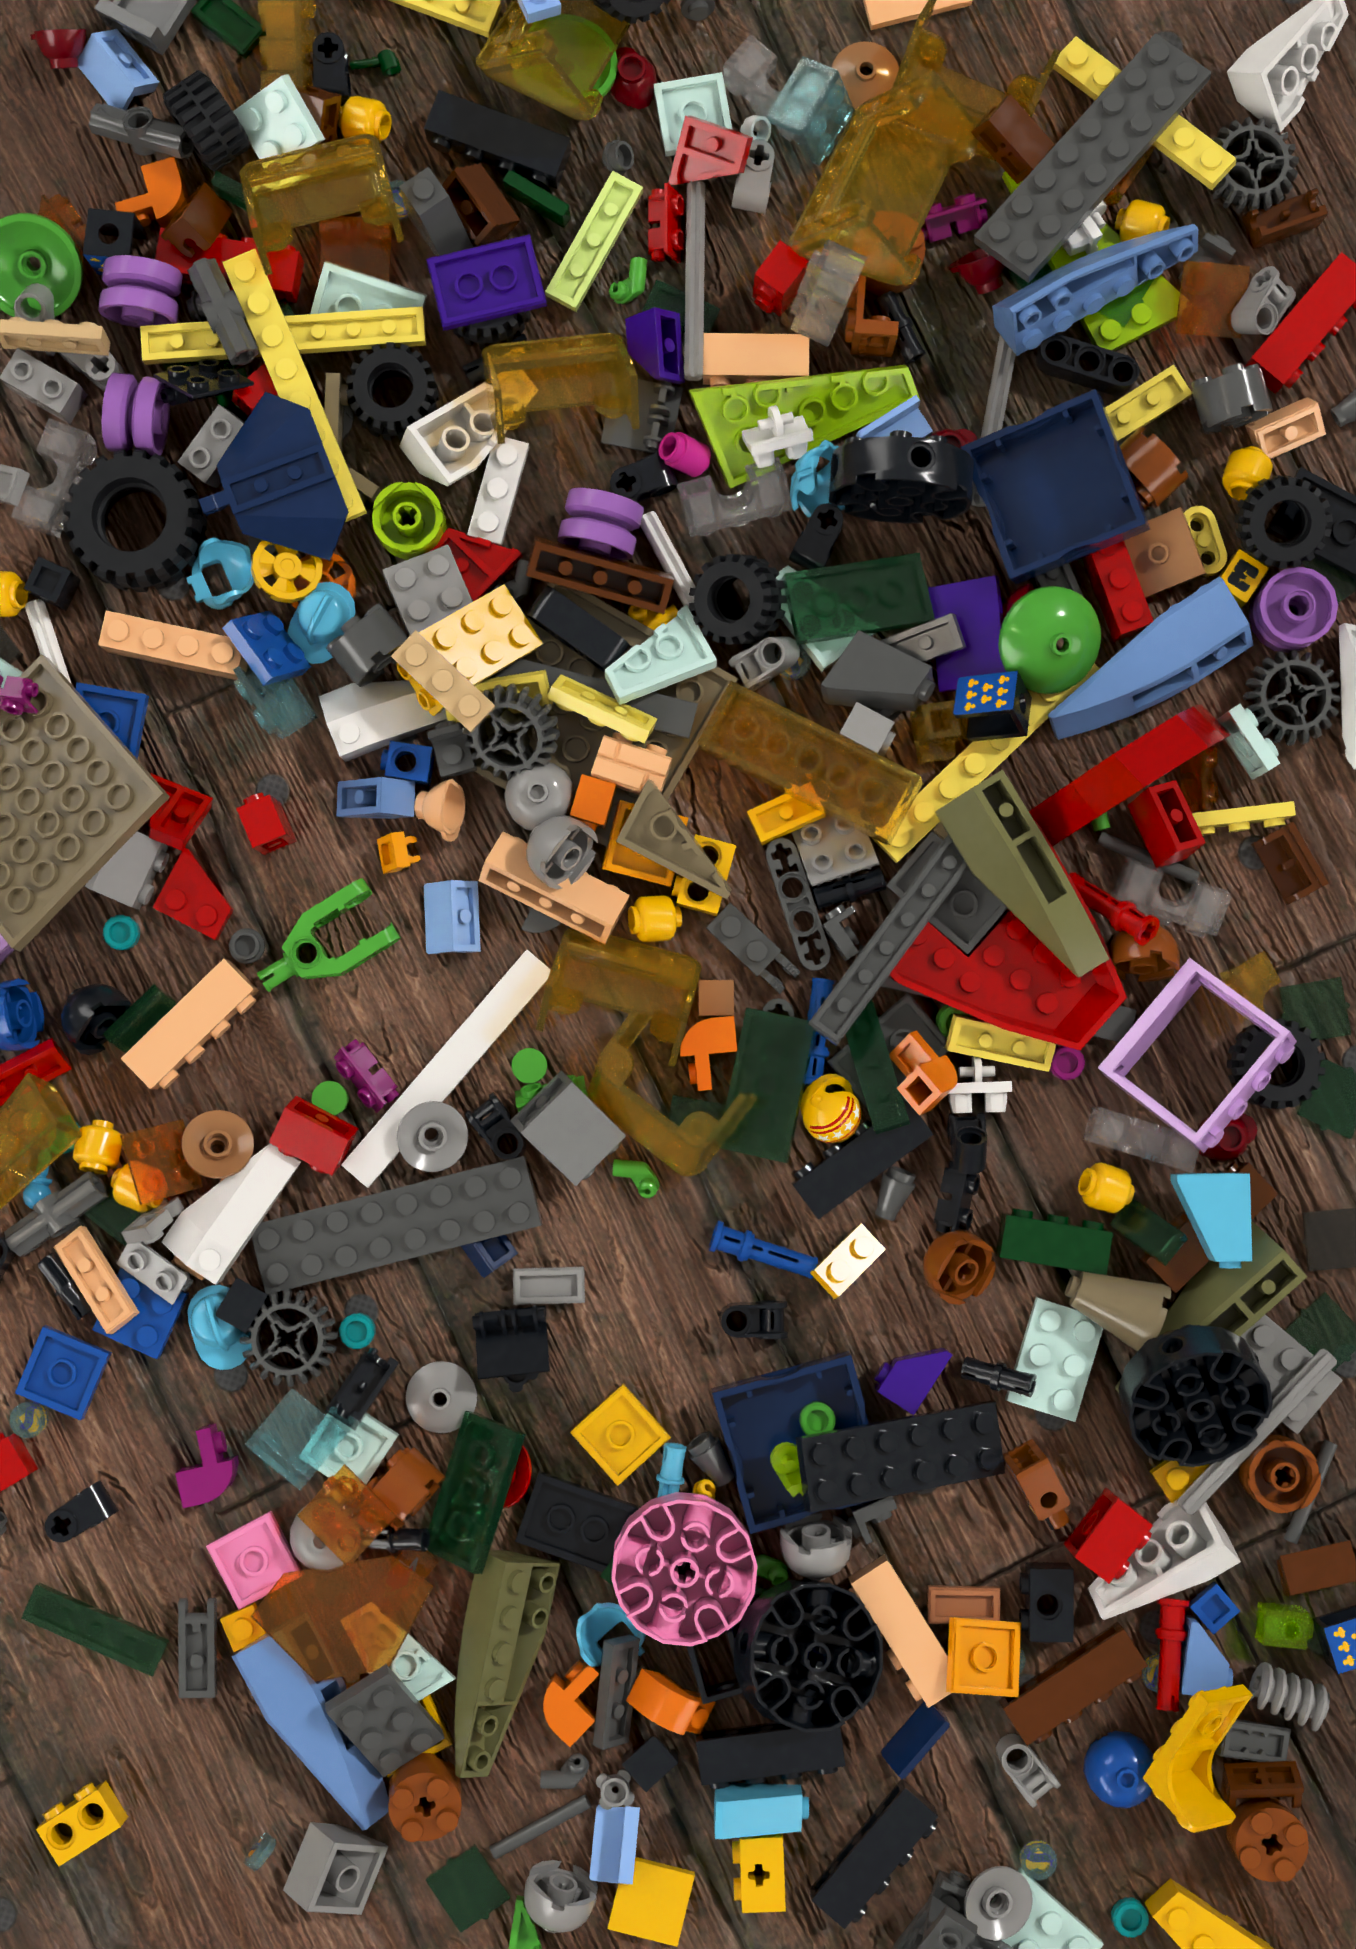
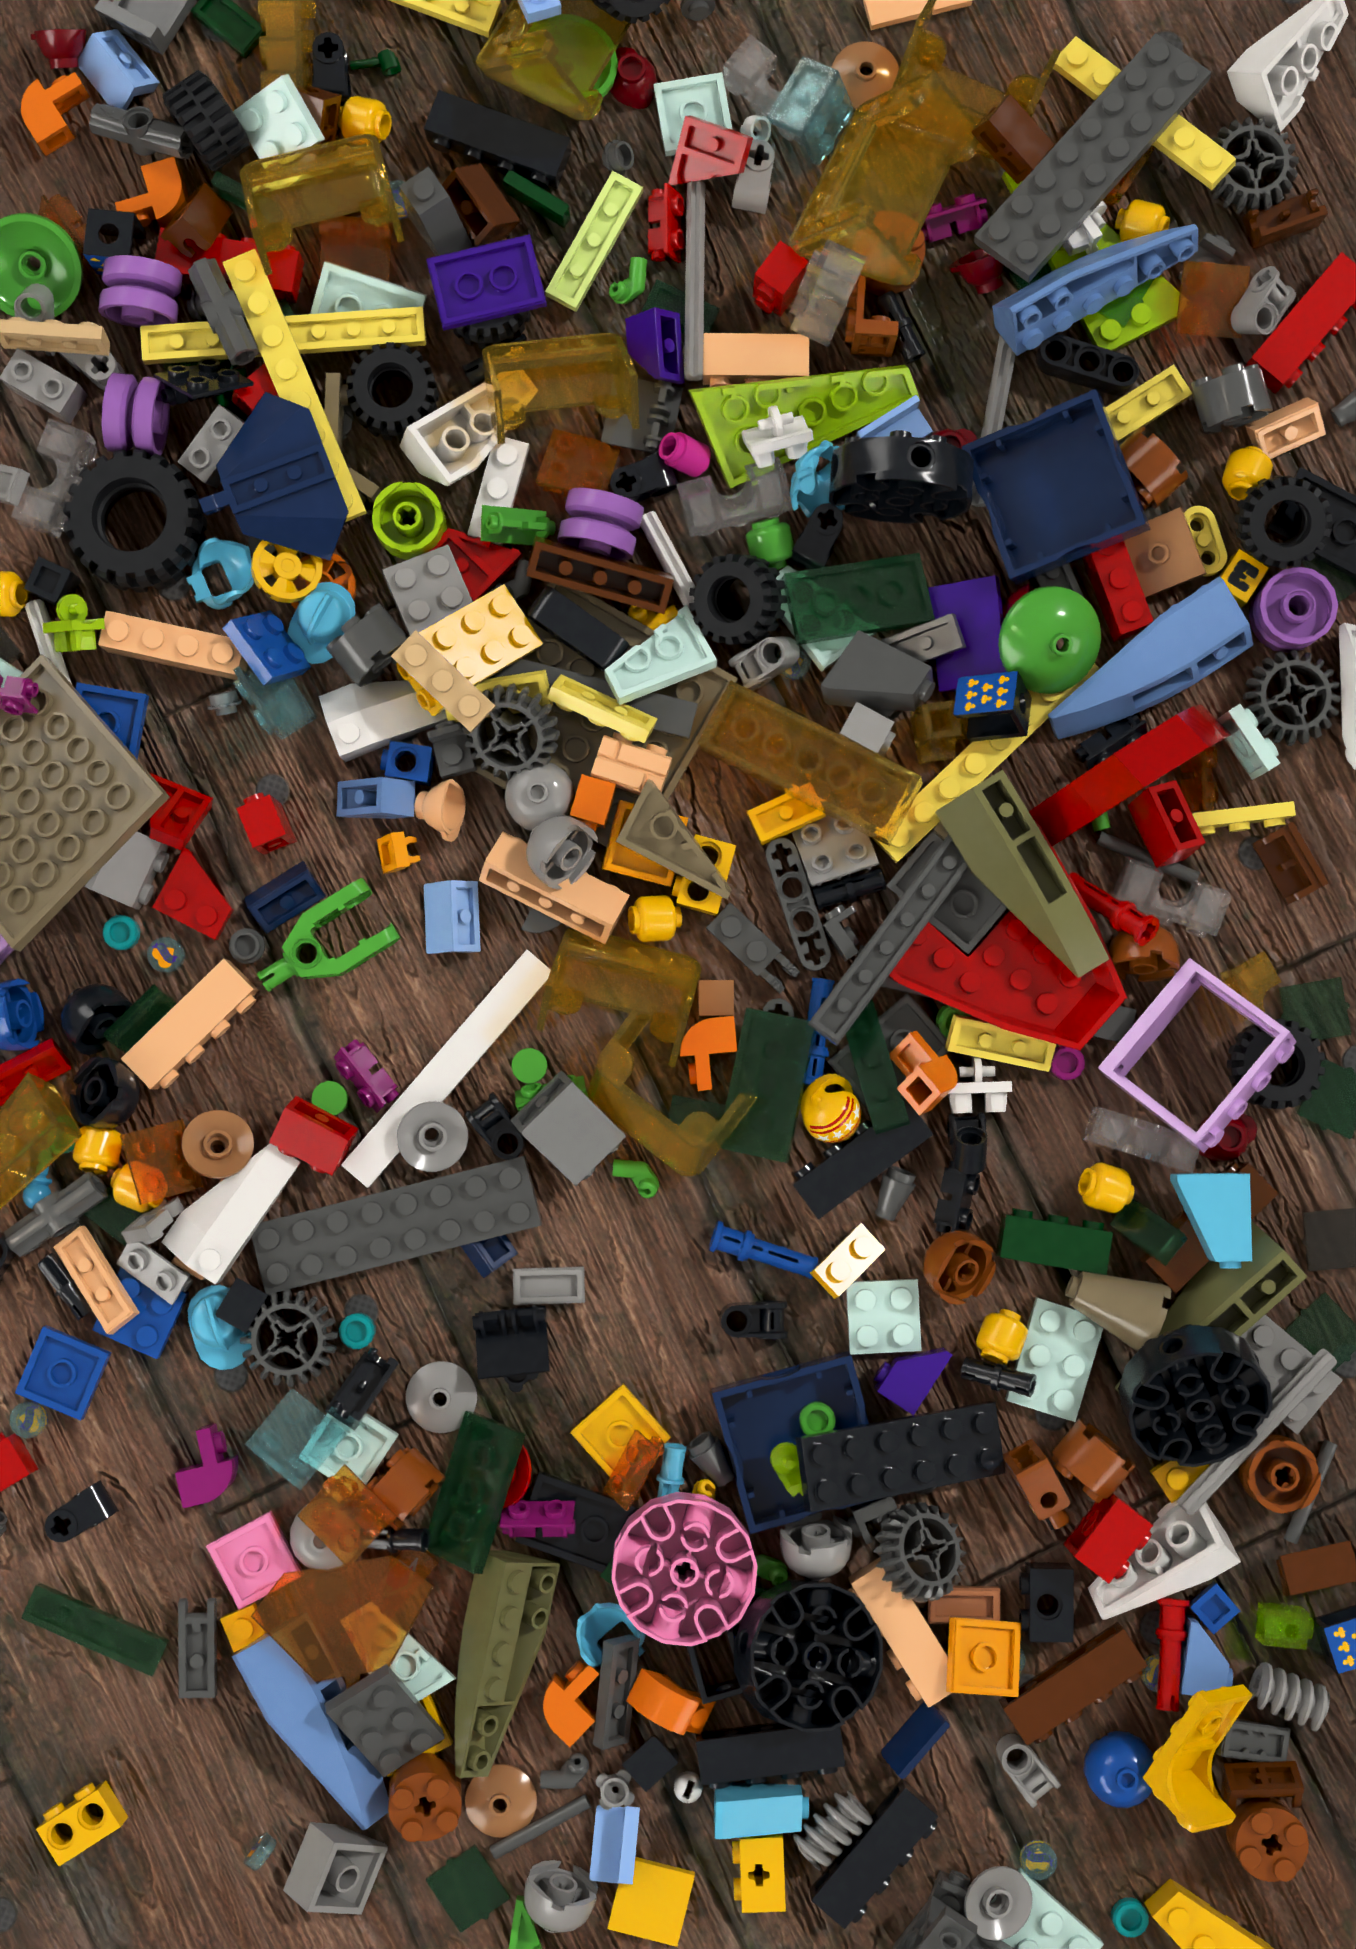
(43, 110): none -> orange brick
(73, 631): none -> lime hips
(105, 1093): none -> black cylinder
(166, 955): none -> clear light blue tile
(224, 702): none -> light grey plate
(284, 897): none -> dark blue slope
(503, 1783): none -> medium nougat dish
(514, 525): none -> bright green hinge
(553, 1517): none -> magenta hinge
(576, 463): none -> clear orange hinge
(633, 1469): none -> clear orange hinge
(681, 1783): none -> white hinge
(771, 541): none -> bright green head
(832, 1830): none -> light grey piece
(883, 1316): none -> light aqua plate
(930, 1572): none -> dark grey gear
(1001, 1336): none -> yellow head
(1092, 1460): none -> dark orange brick
(1122, 733): none -> black hinge

